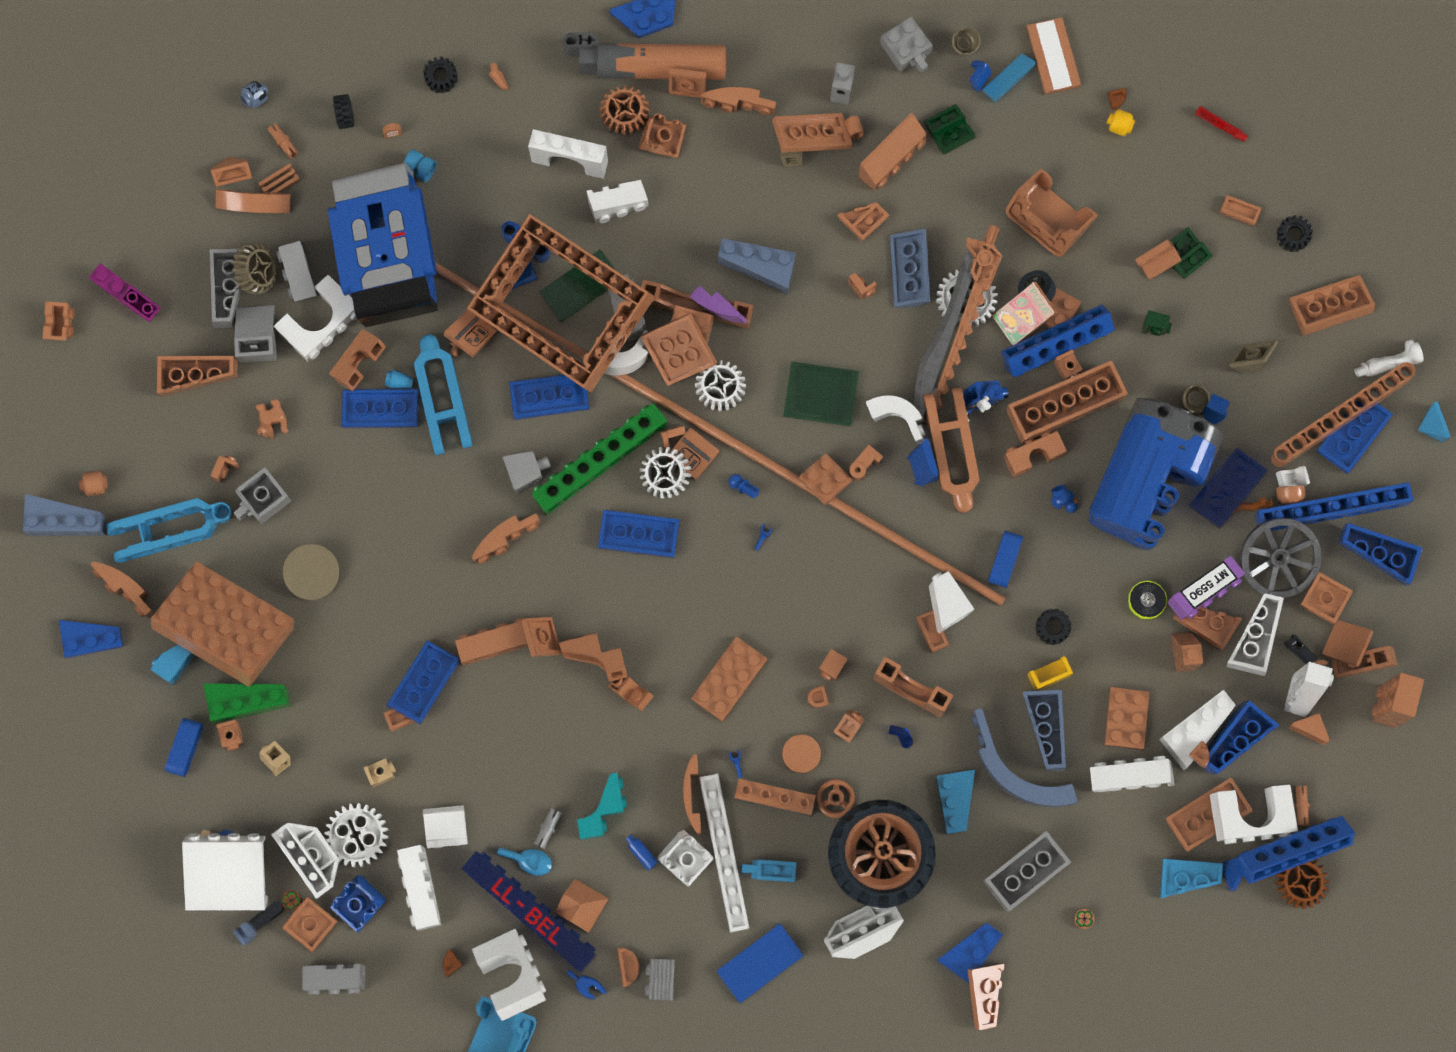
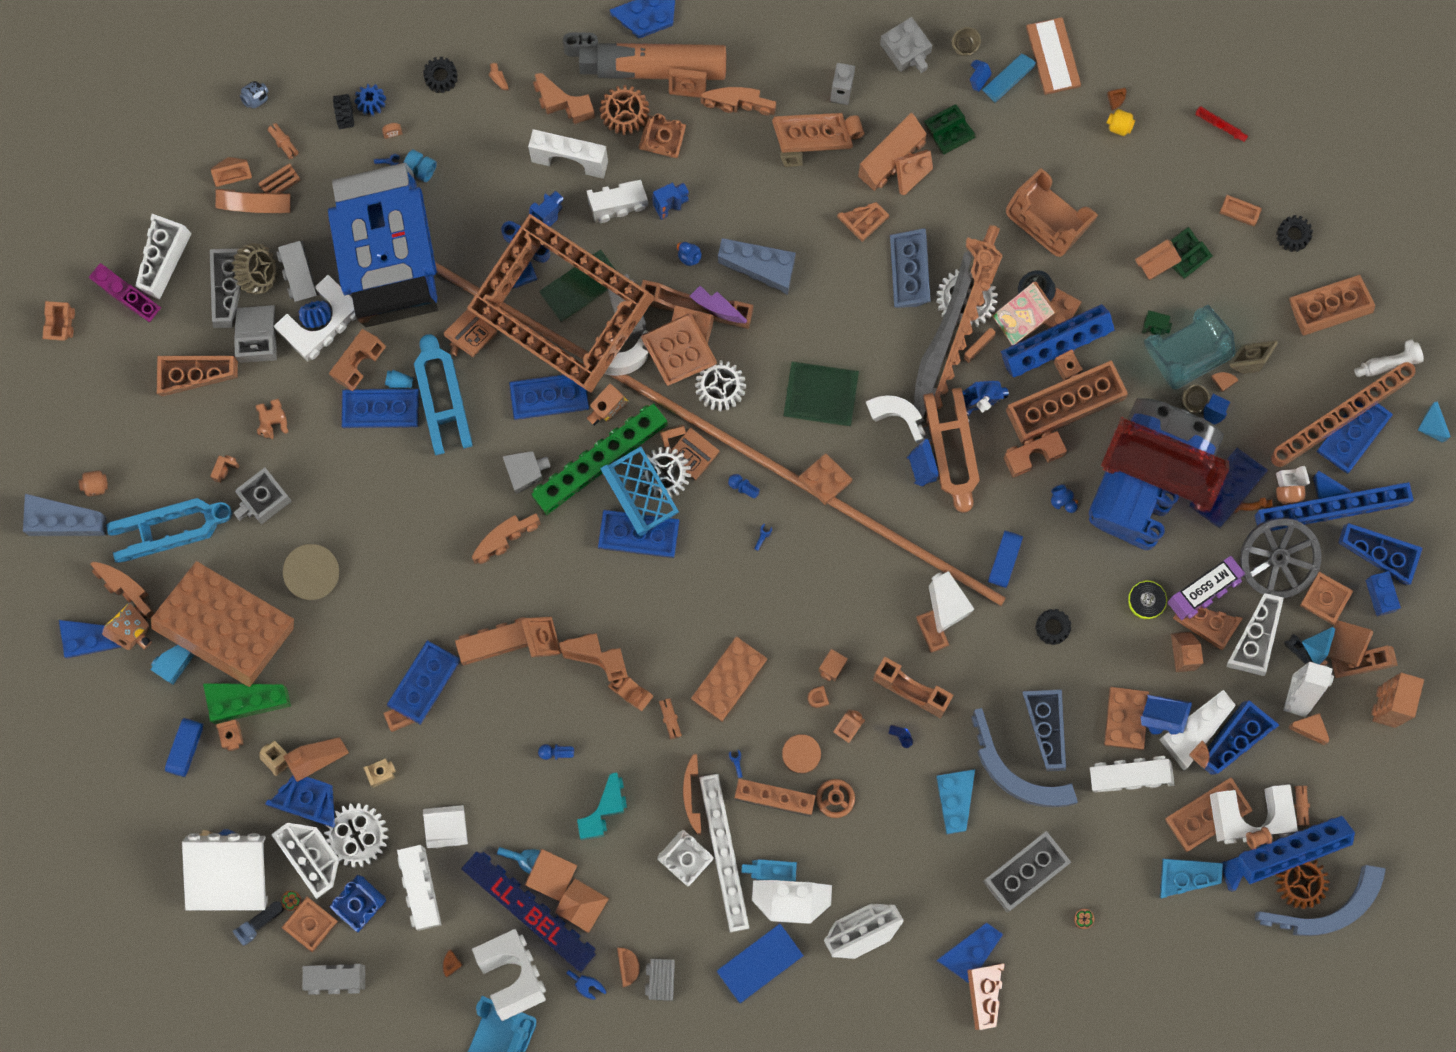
(128, 629): none -> nougat torso
(161, 255): none -> white wedge
(306, 799): none -> blue wing
(314, 756): none -> nougat slope
(315, 314): none -> blue gear
(370, 106): none -> blue gear
(387, 160): none -> blue hand
(546, 752): none -> blue axle
(547, 828): light grey pin -> none
(549, 209): none -> blue hips
(550, 875): none -> nougat tile
(554, 100): none -> nougat arch
(612, 399): none -> nougat torso
(628, 502): none -> dark azure fence
(641, 853): blue cylinder -> none
(668, 198): none -> blue hips
(670, 719): none -> nougat pin
(689, 253): none -> blue animal
(791, 900): none -> white wedge
(859, 286): nougat bracket -> none
(864, 462): nougat leg -> none
(912, 169): none -> nougat wing
(918, 849): wheel -> none
(979, 345): none -> nougat tile
(1050, 674): yellow panel -> none
(1165, 463): none -> clear red windscreen
(1165, 714): none -> blue slope
(1193, 349): none -> clear light blue windscreen
(1224, 380): none -> nougat tile
(1258, 838): none -> nougat bush
(1319, 645): none -> dark azure slope
(1328, 487): none -> blue slope
(1361, 899): none -> sand blue arch
(1383, 593): none -> blue brick

